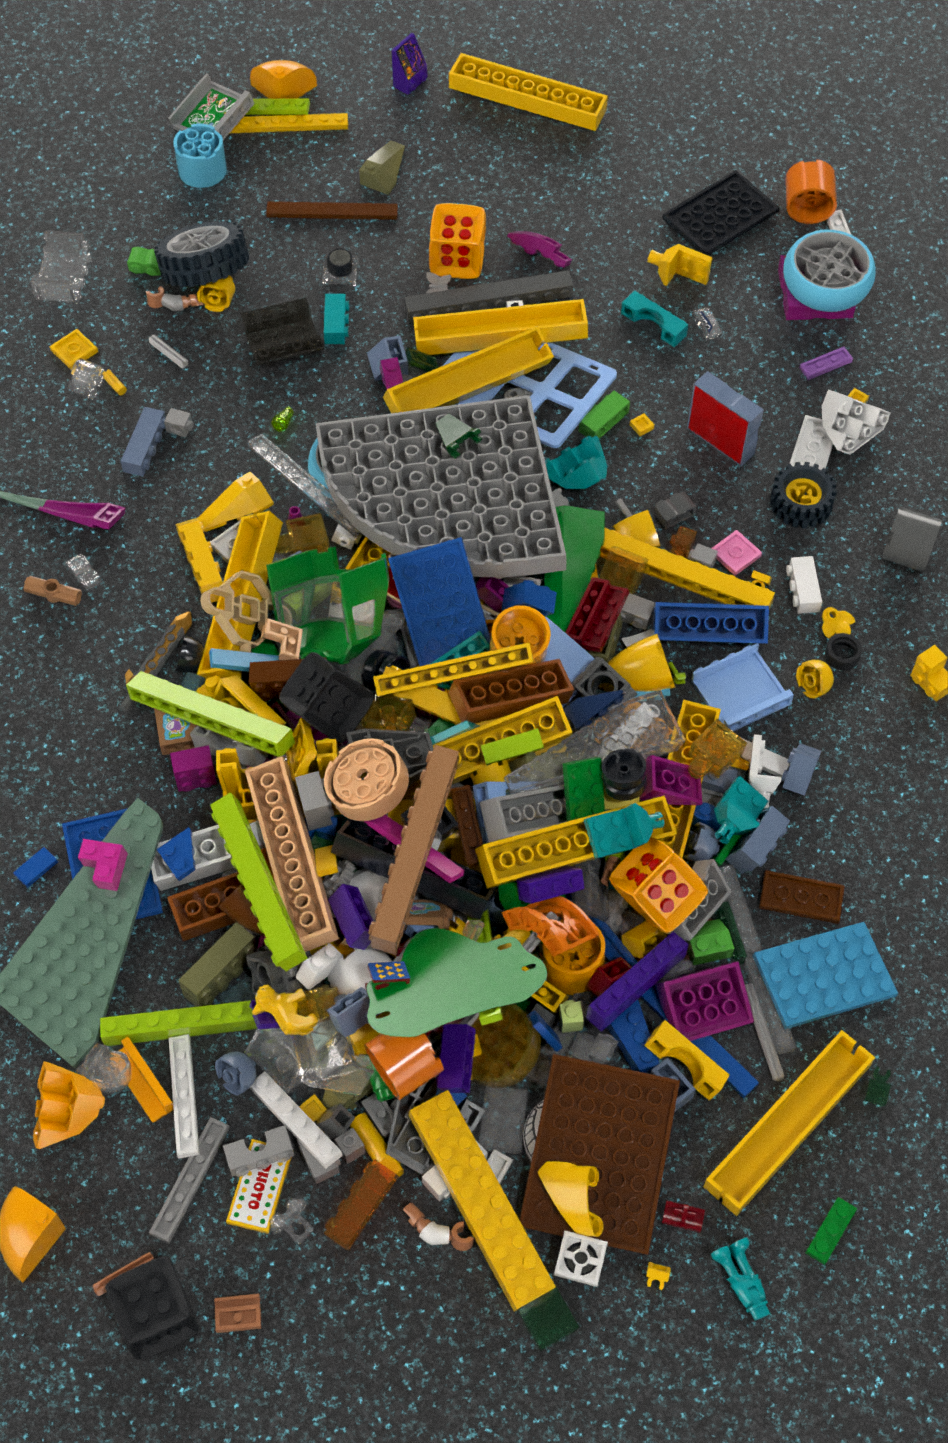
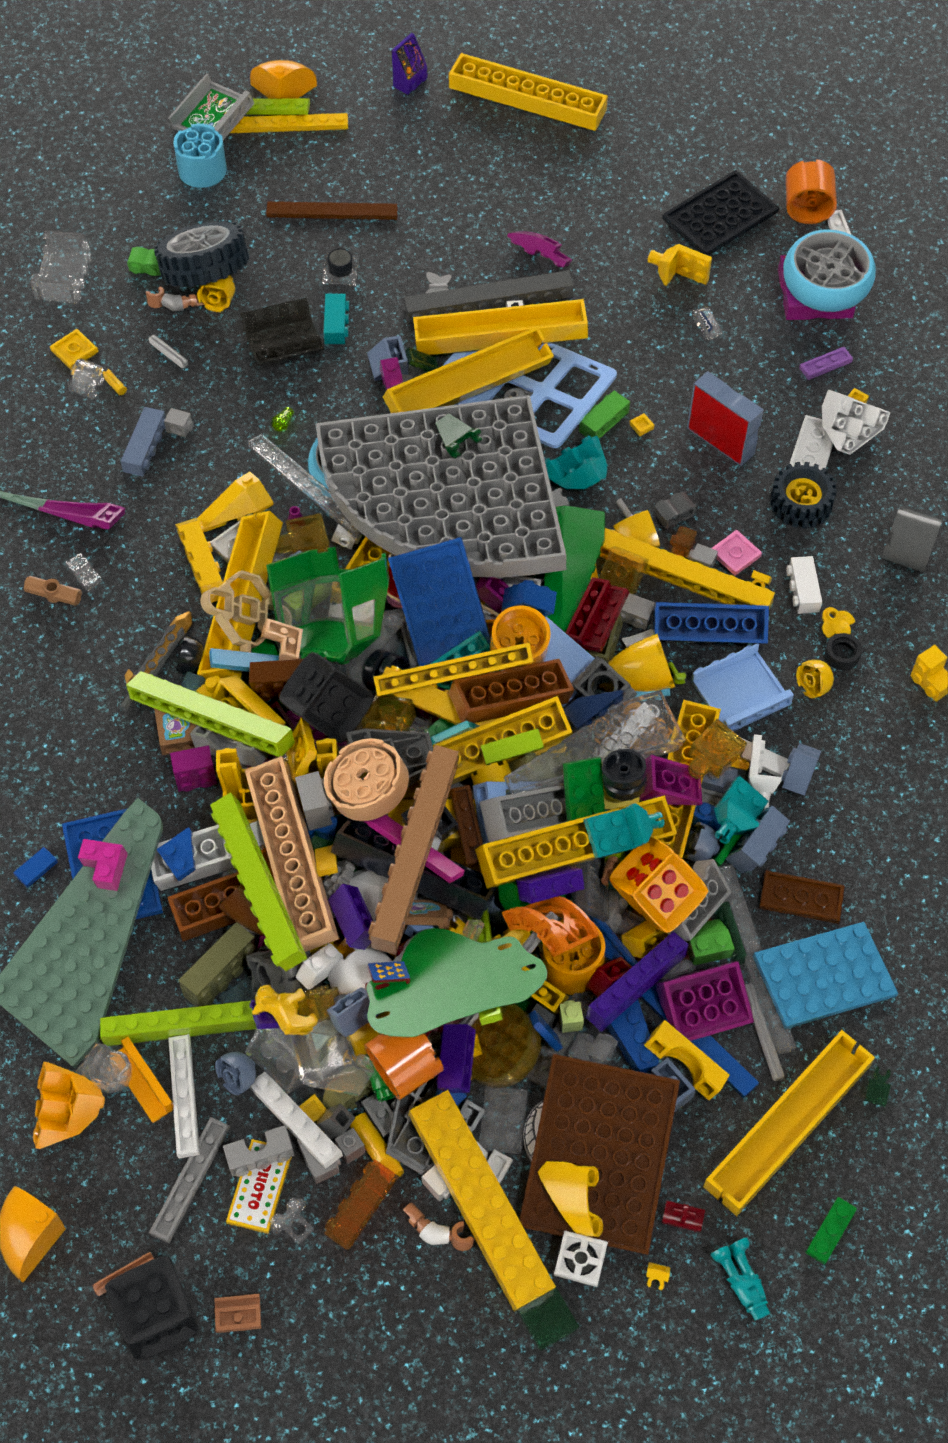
(382, 168): olive wedge -> none
(457, 240): light orange piece -> none
(638, 307): teal arch -> none

